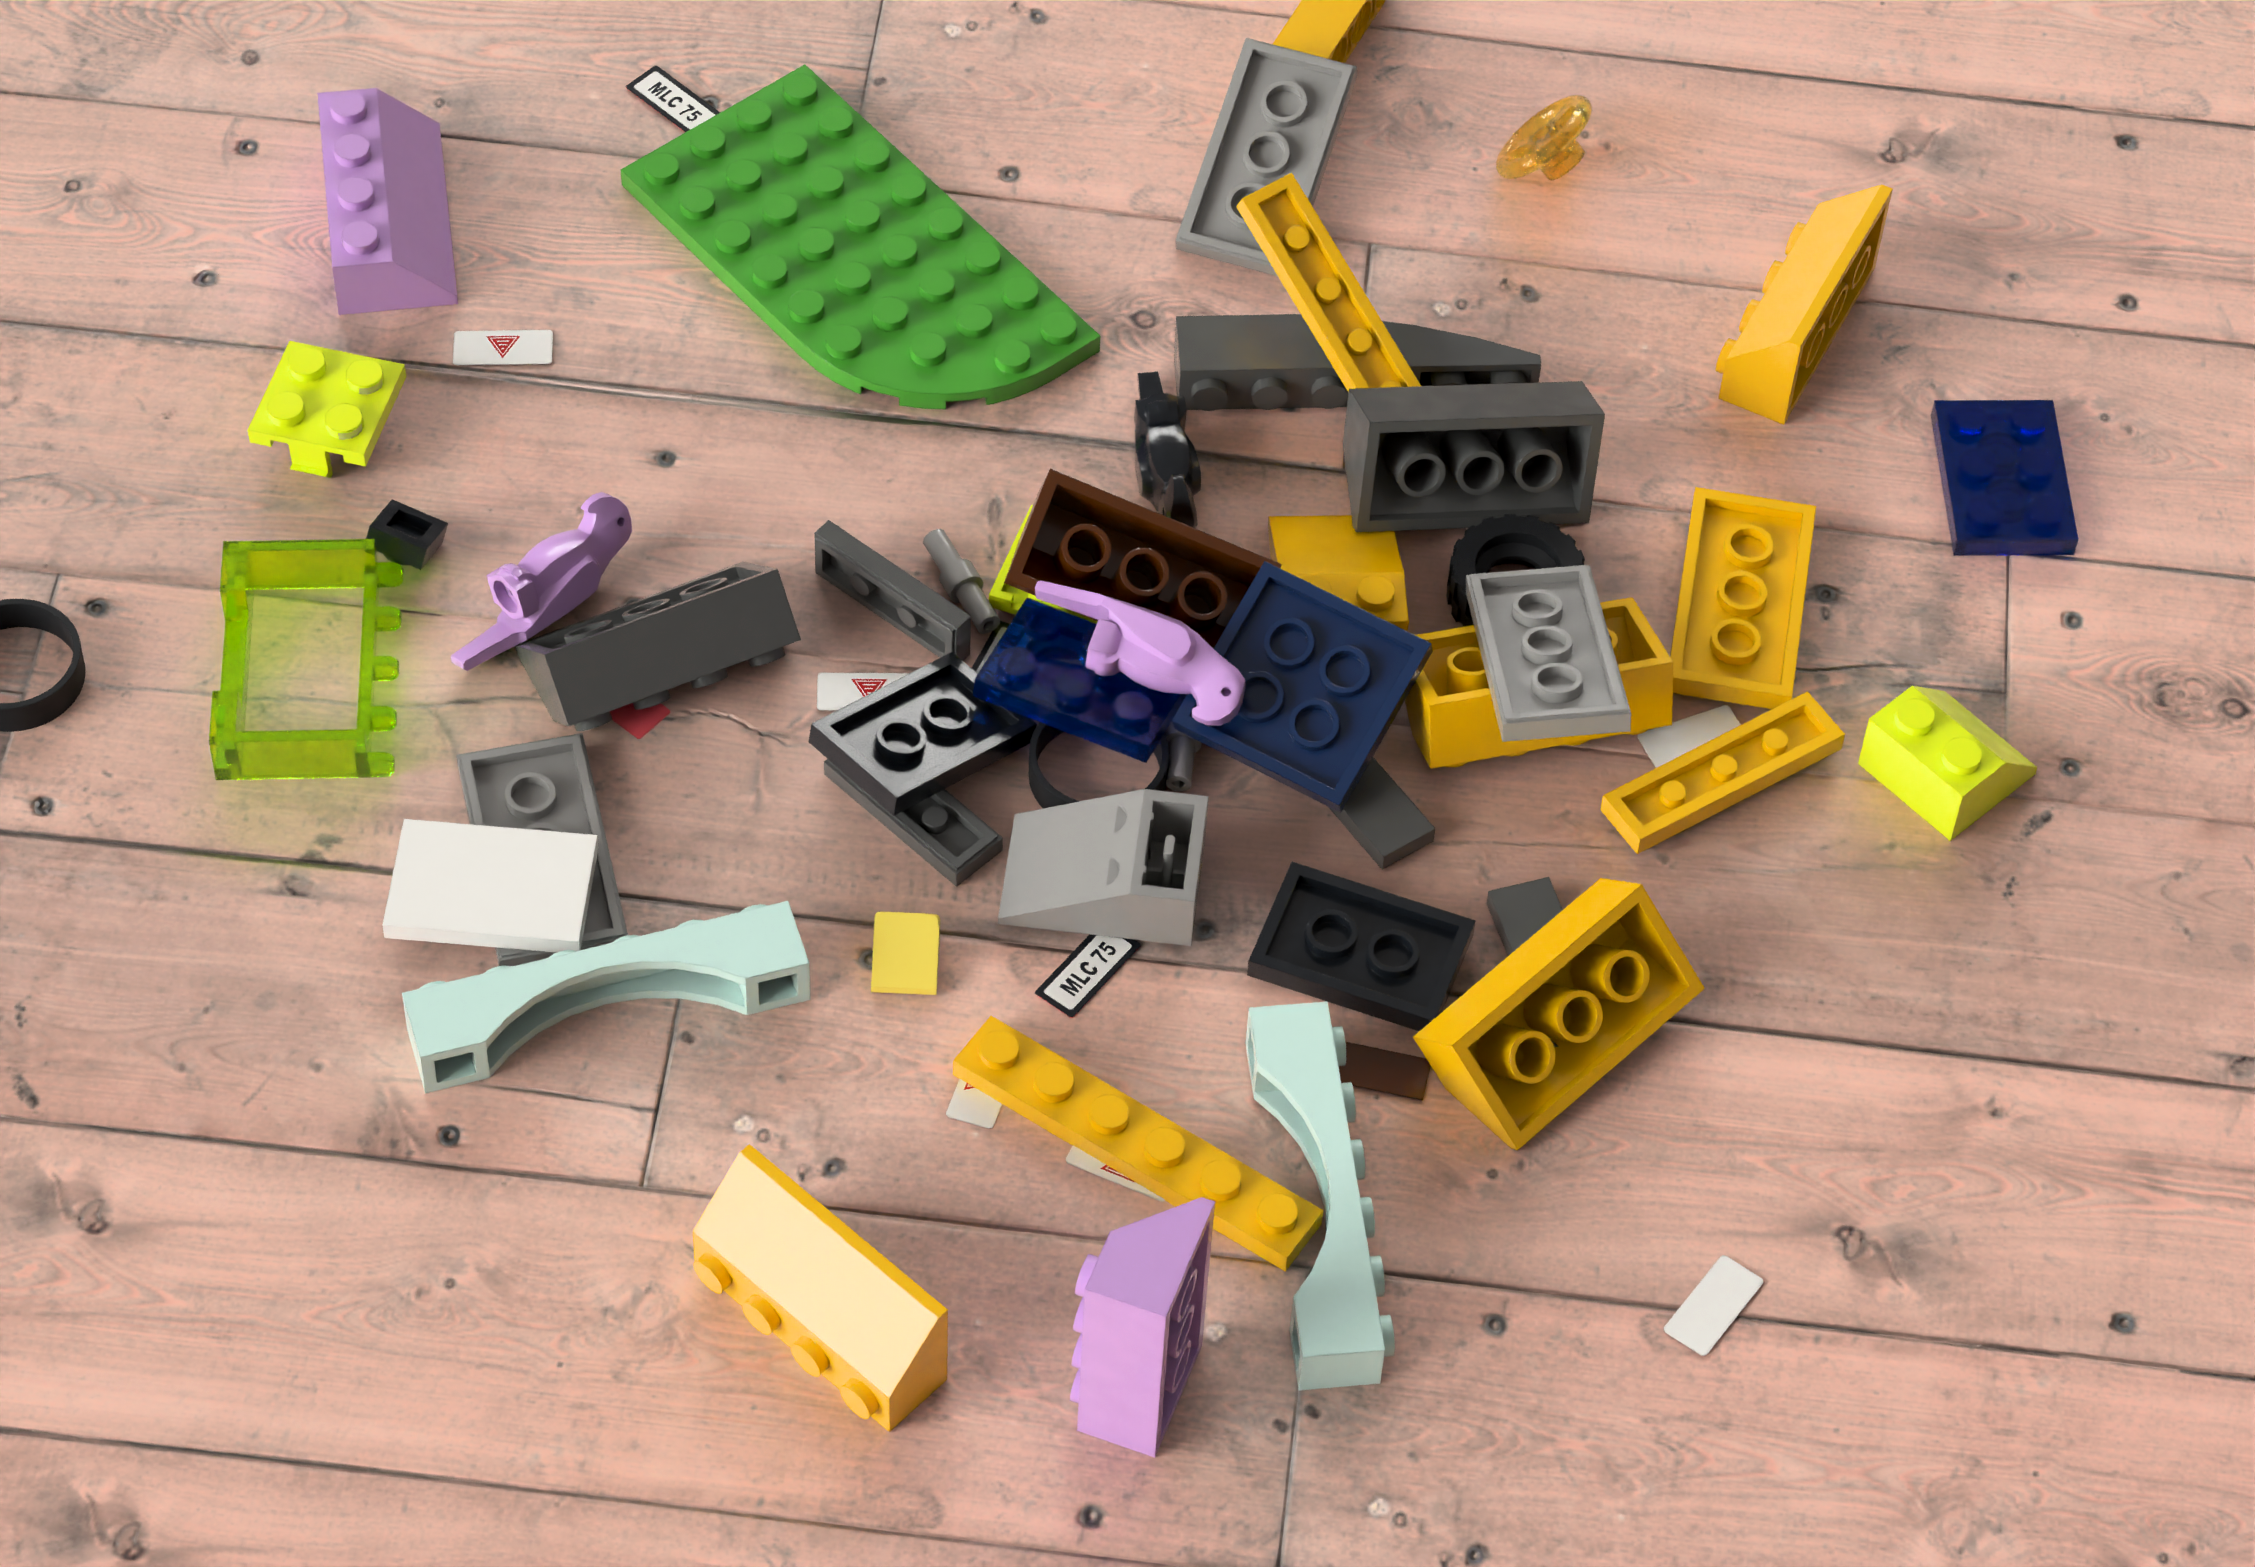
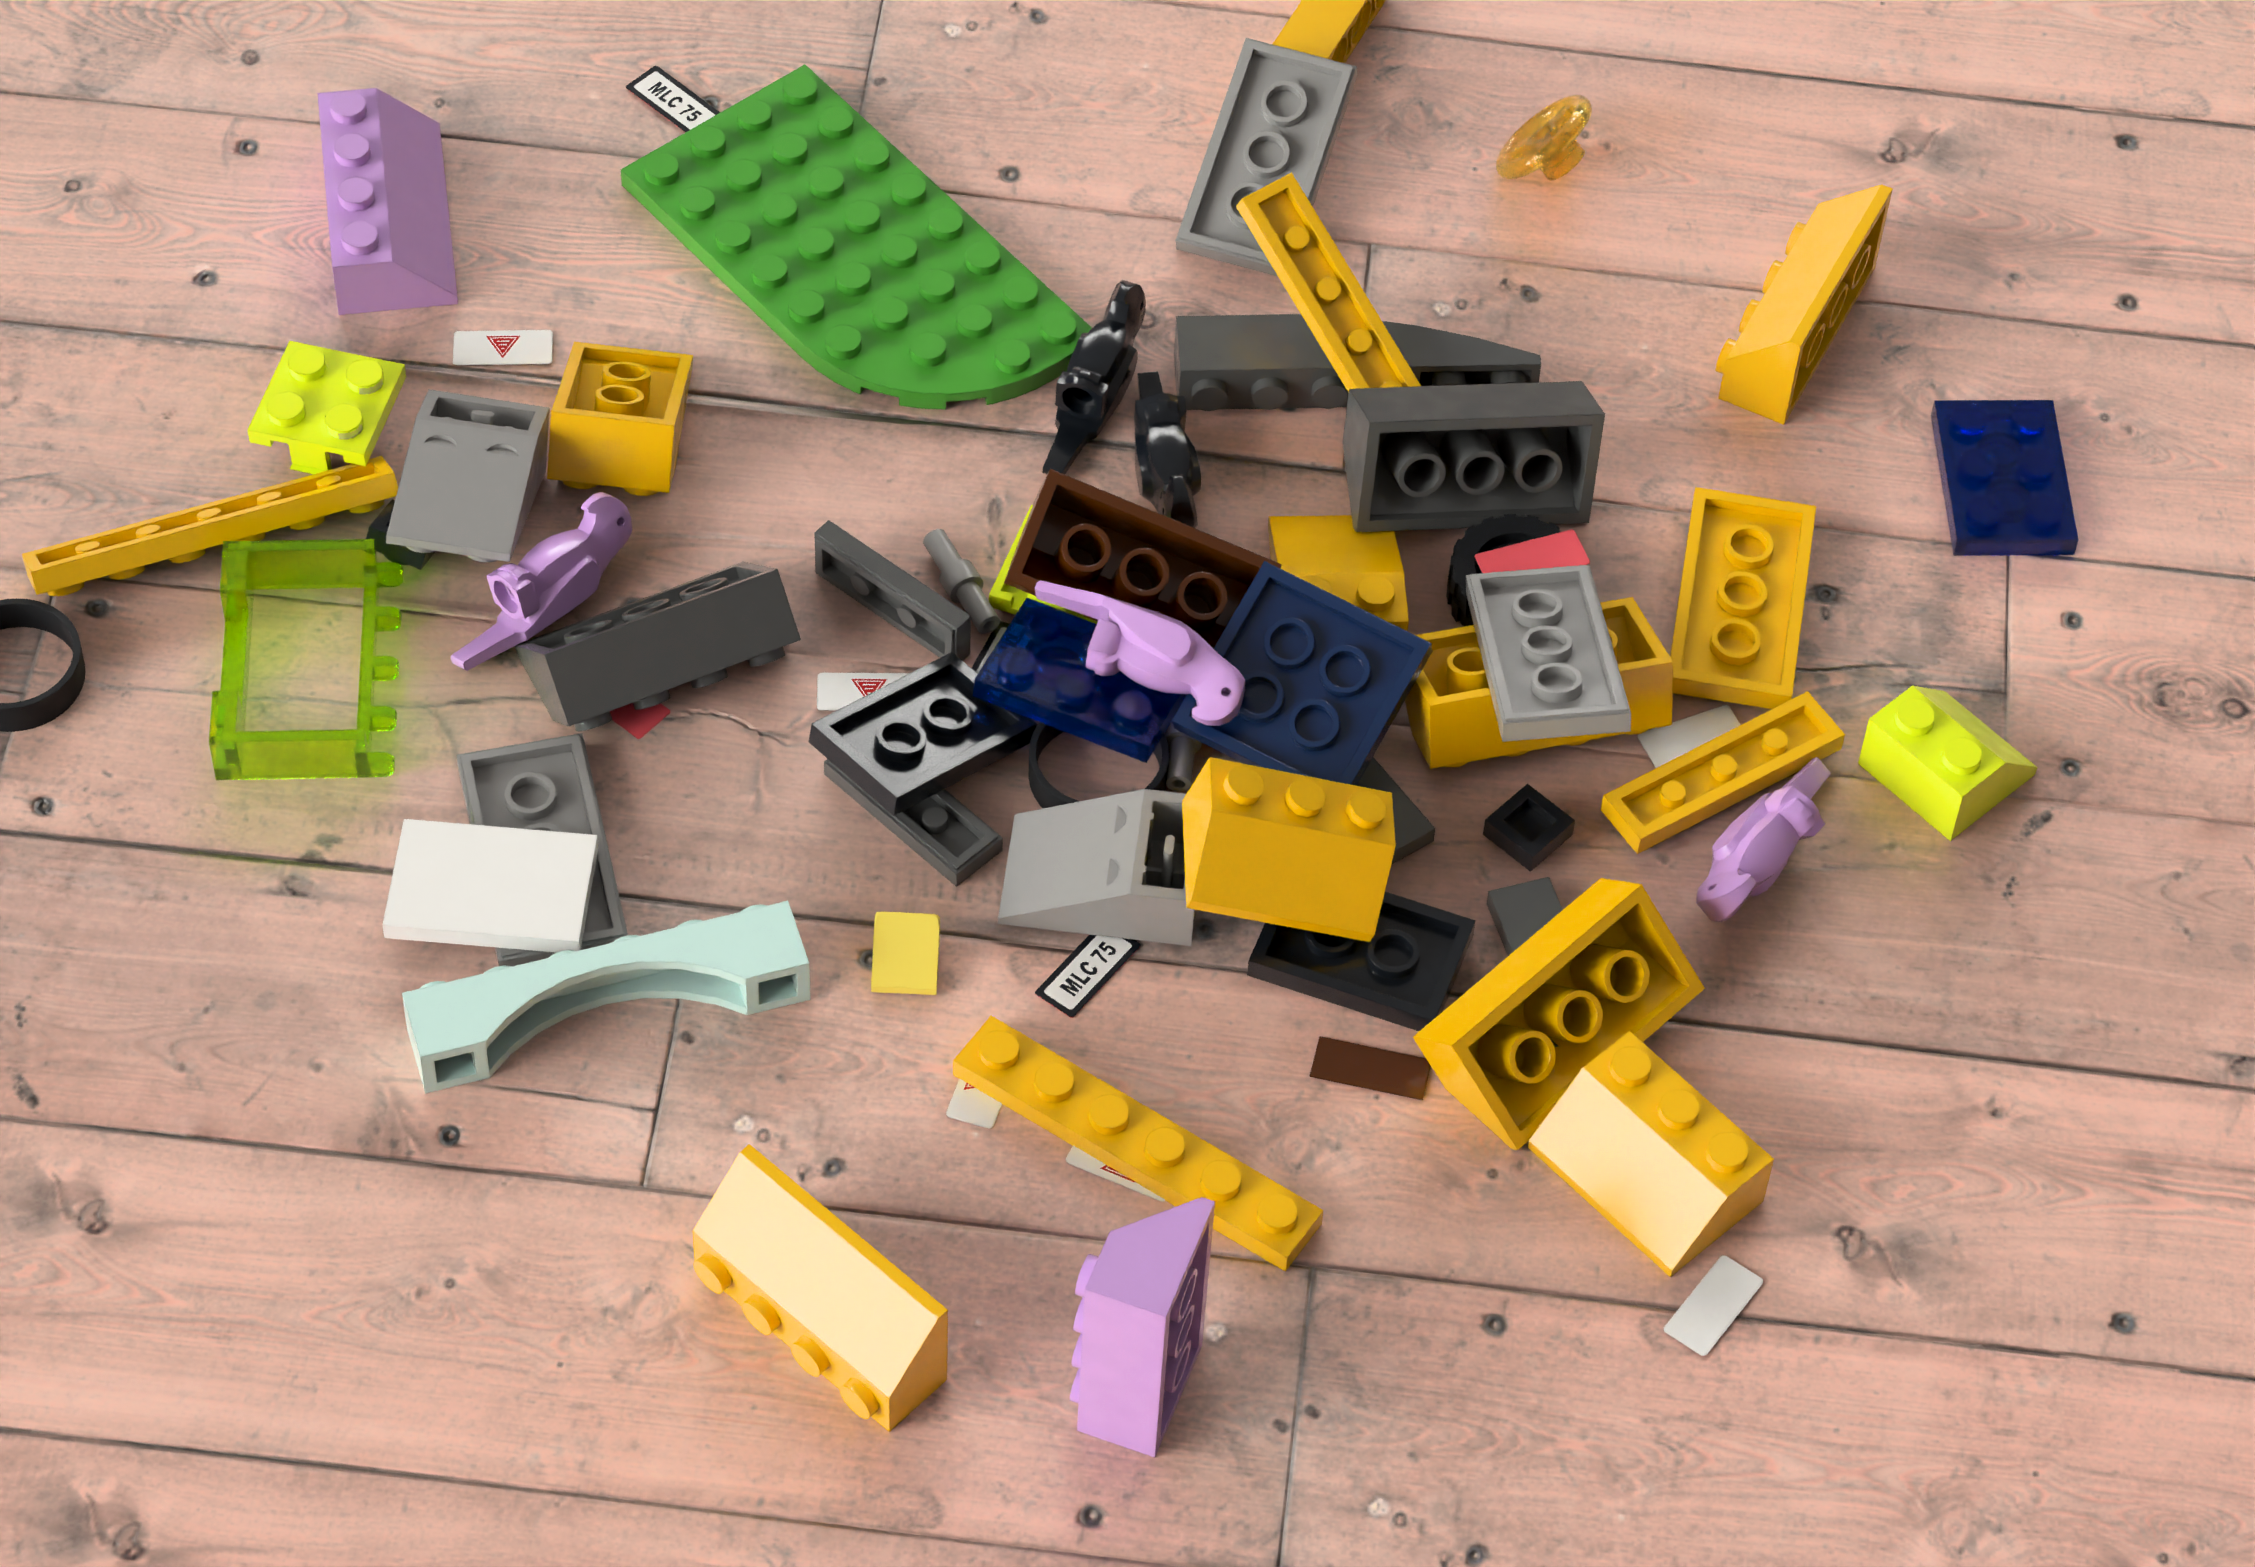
(188, 532): none -> yellow plate
(469, 476): none -> light grey slope
(619, 418): none -> yellow slope
(1096, 376): none -> black animal
(1287, 849): none -> yellow slope
(1335, 1312): light aqua arch -> none
(1528, 827): none -> black plate
(1544, 552): none -> coral sticker
(1652, 1154): none -> yellow slope
(1760, 842): none -> lavender animal

